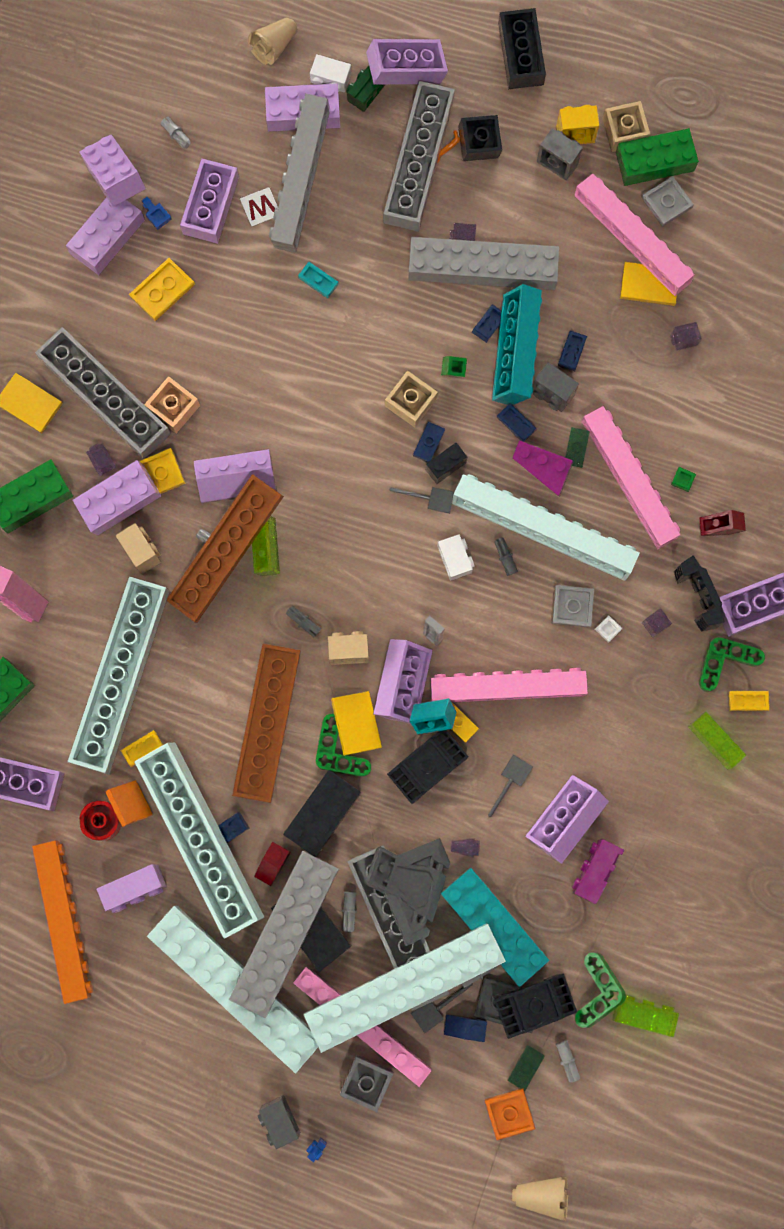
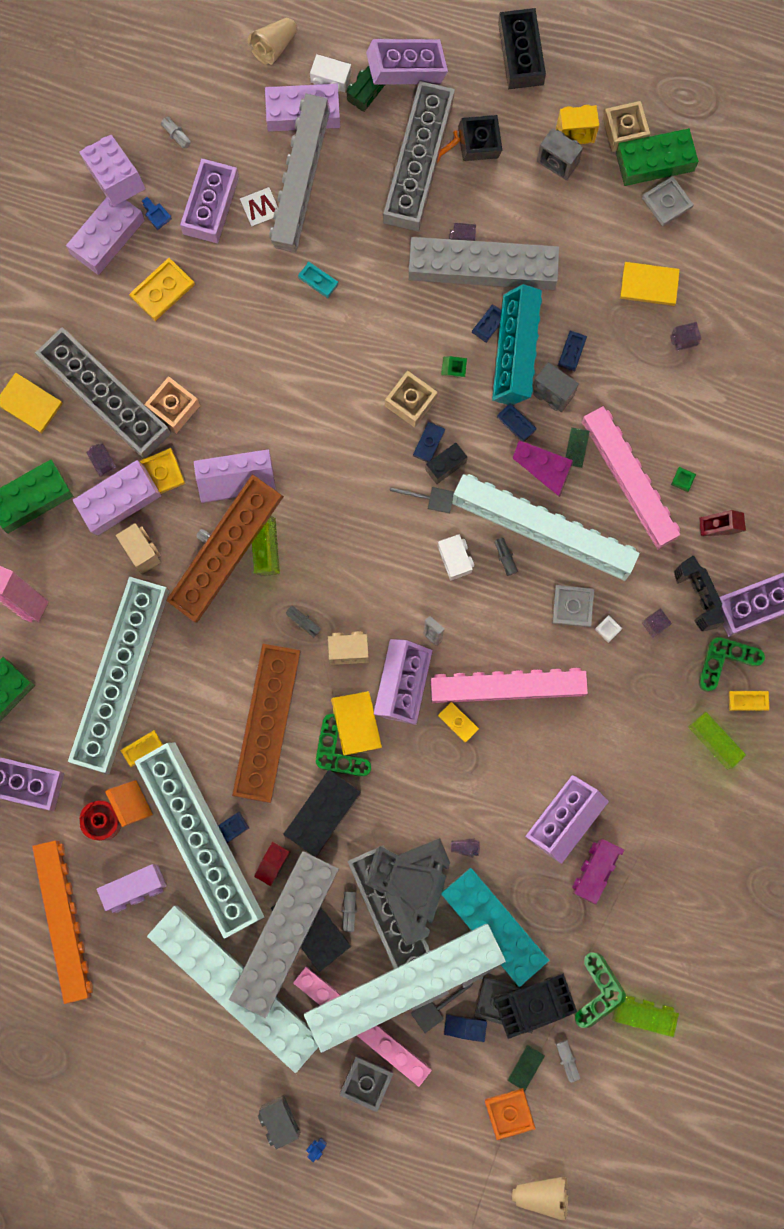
(427, 765): black plate -> none
(433, 716): teal brick -> none
(516, 772): dark grey piece -> none
(634, 234): bright pink brick -> none

